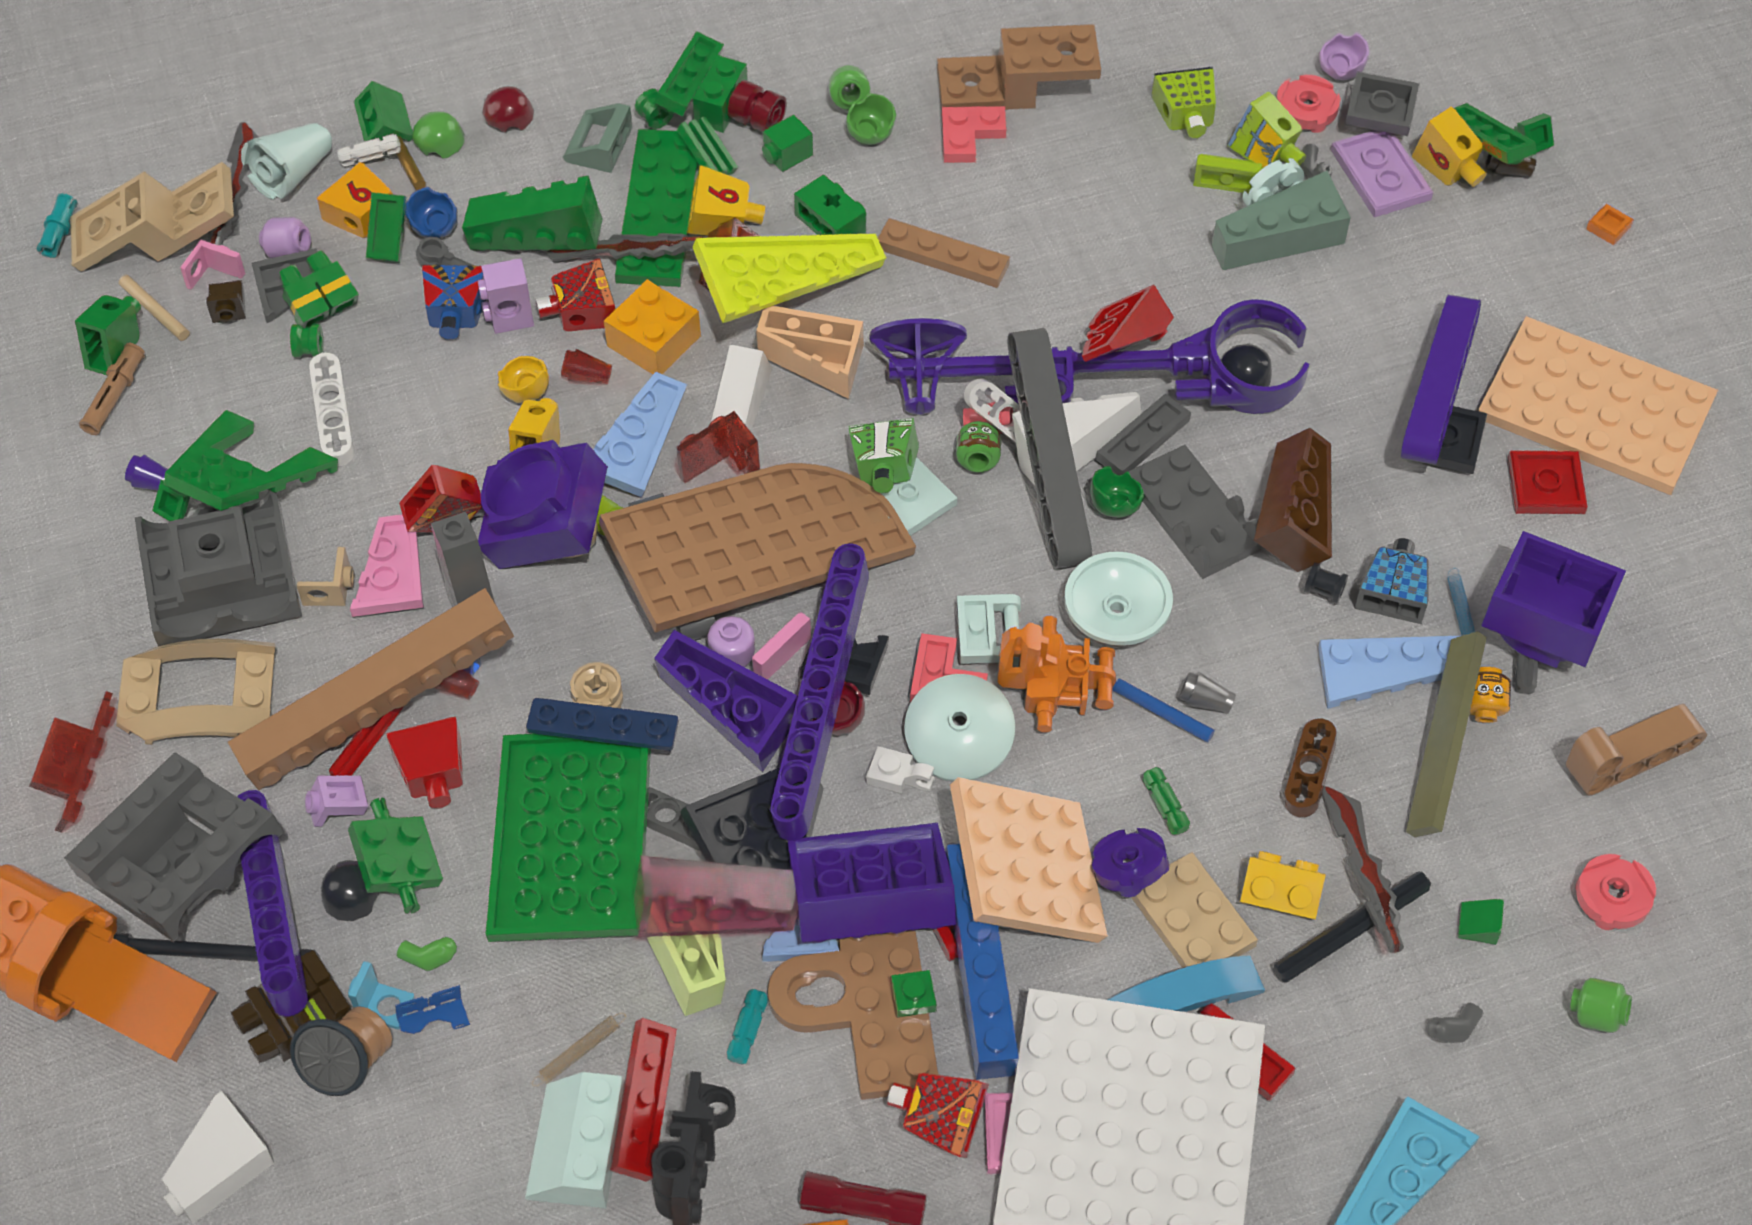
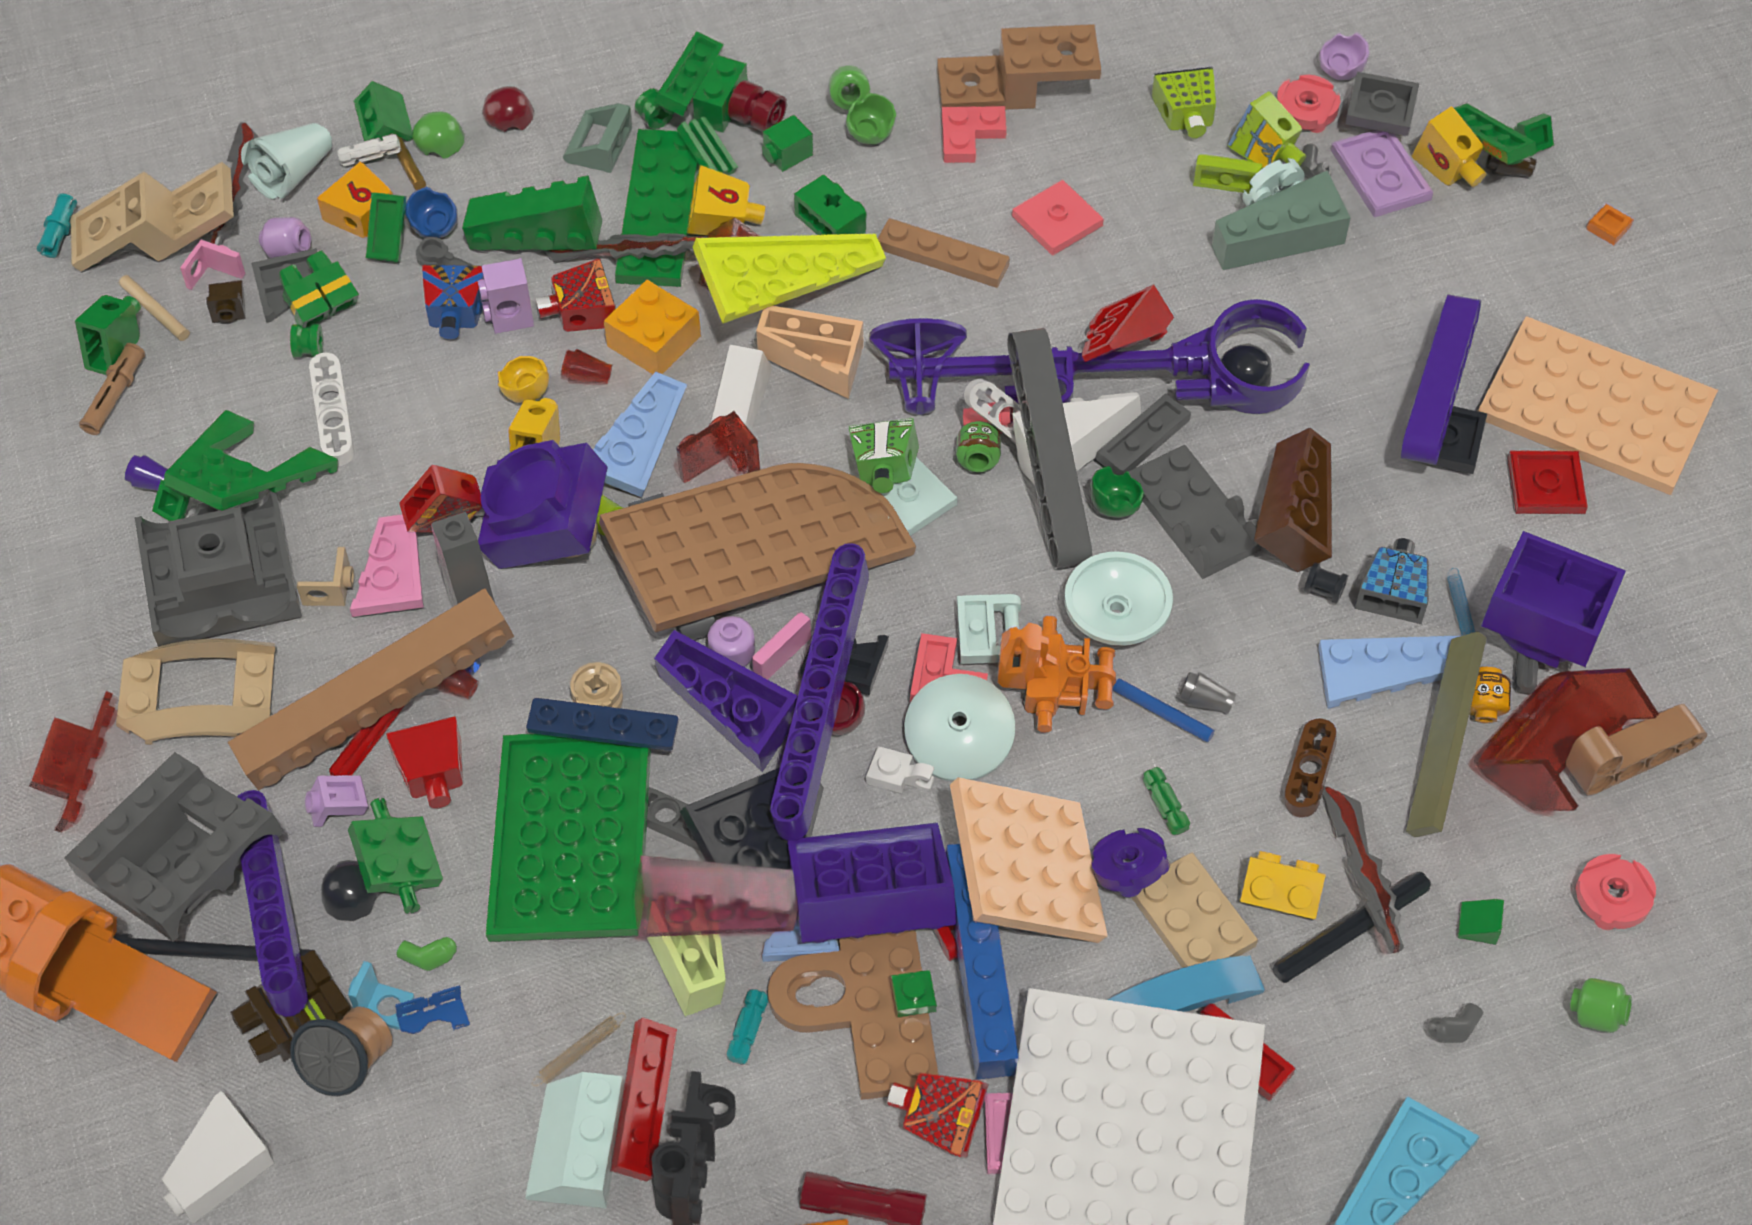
(1057, 217): none -> coral plate
(1539, 736): none -> clear red windscreen

